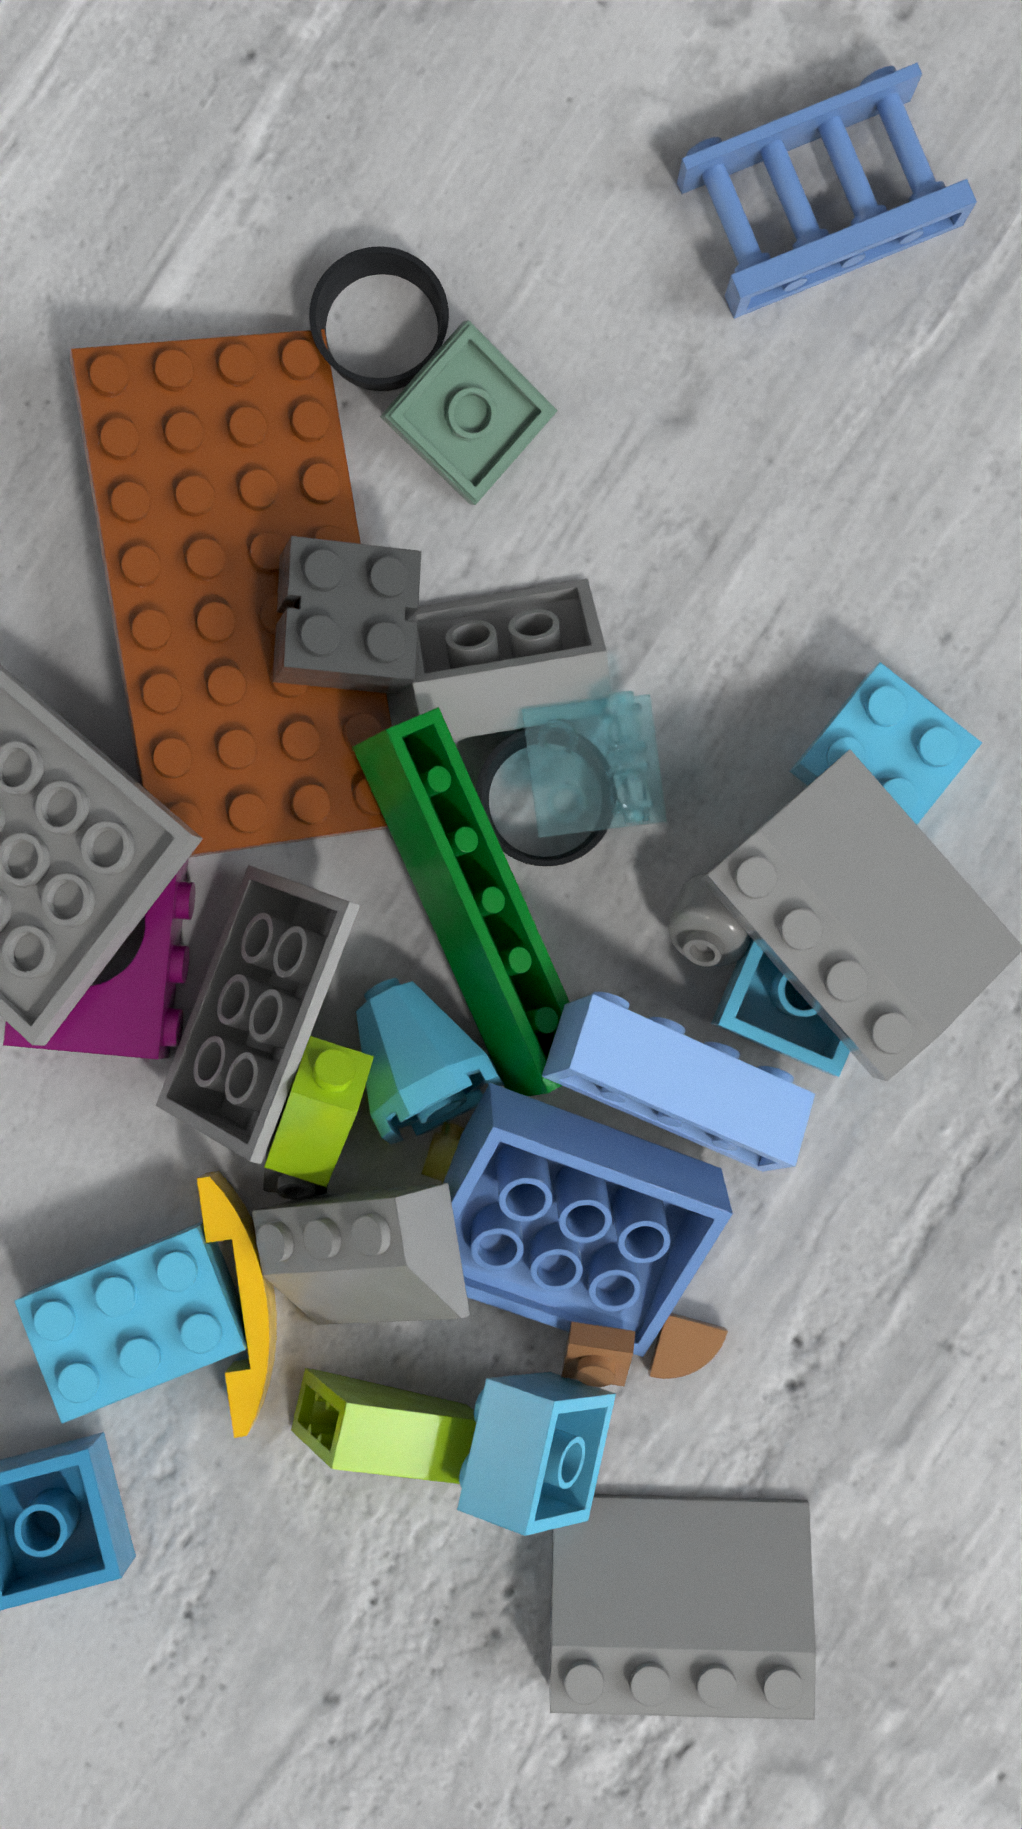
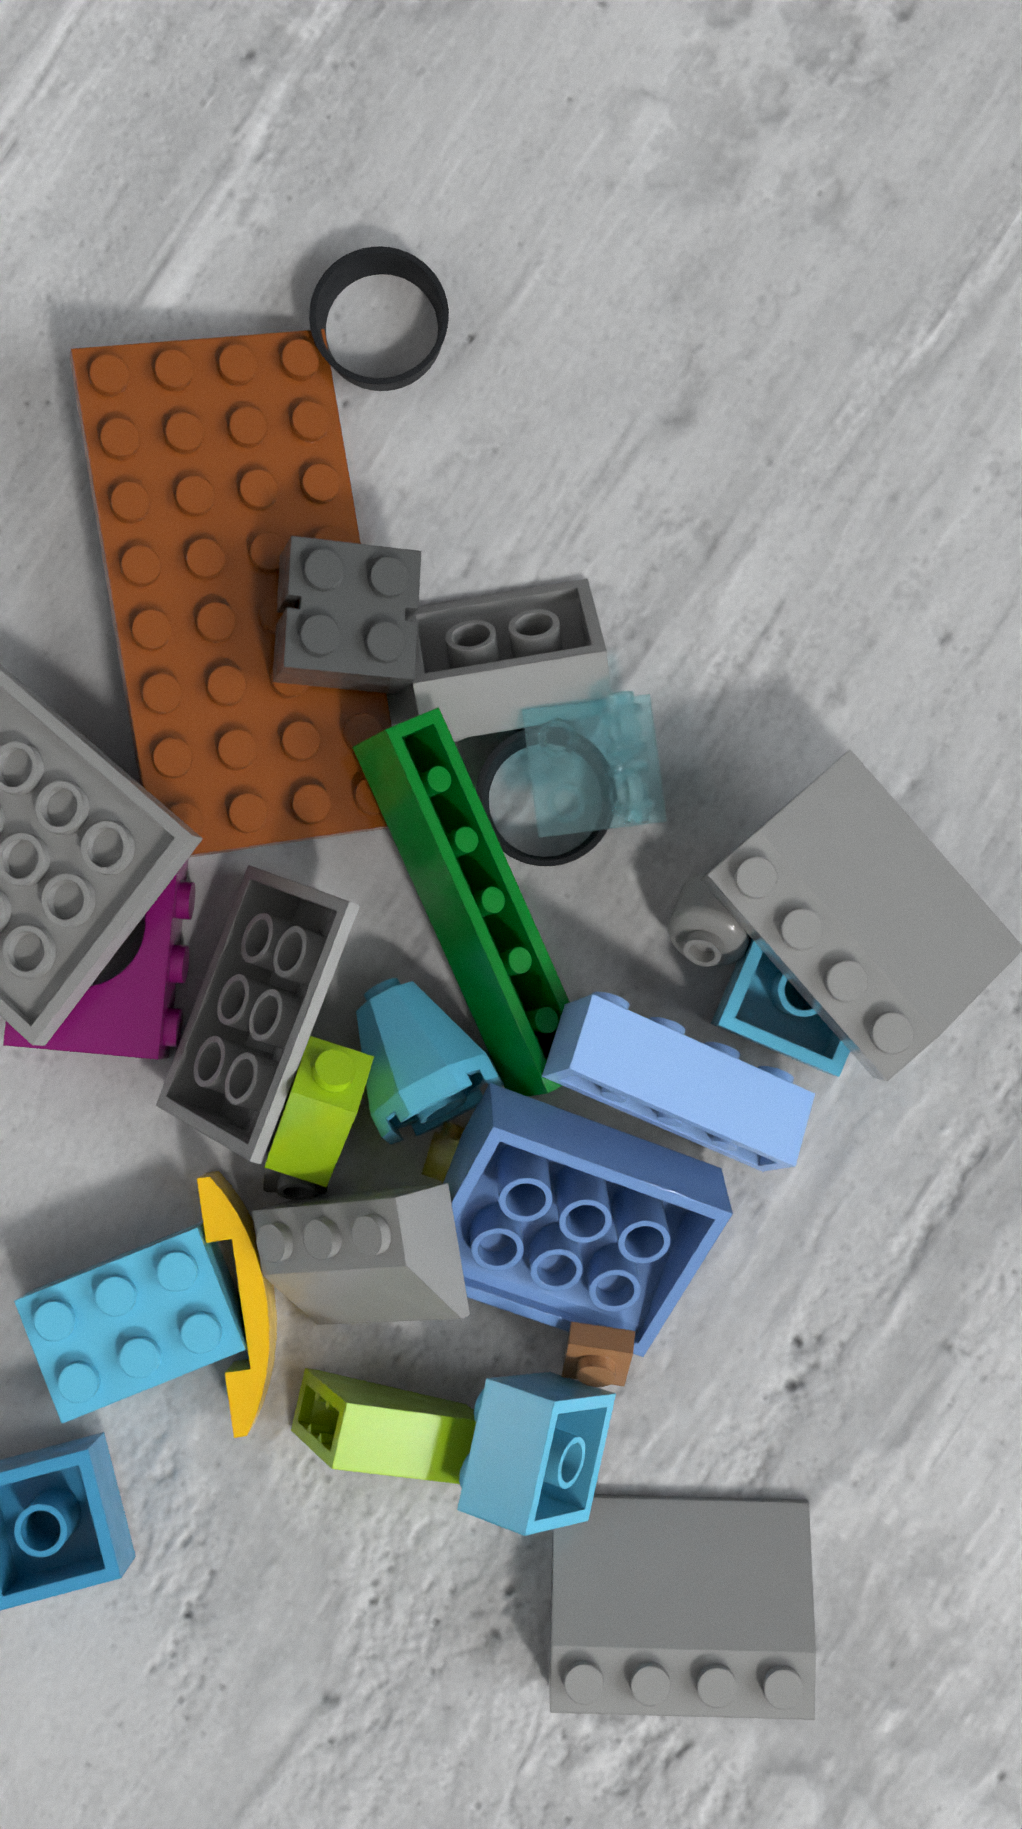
(469, 413): sand green tile -> none
(685, 1346): medium nougat tile -> none
(873, 231): medium blue fence -> none
(897, 737): medium azure brick -> none

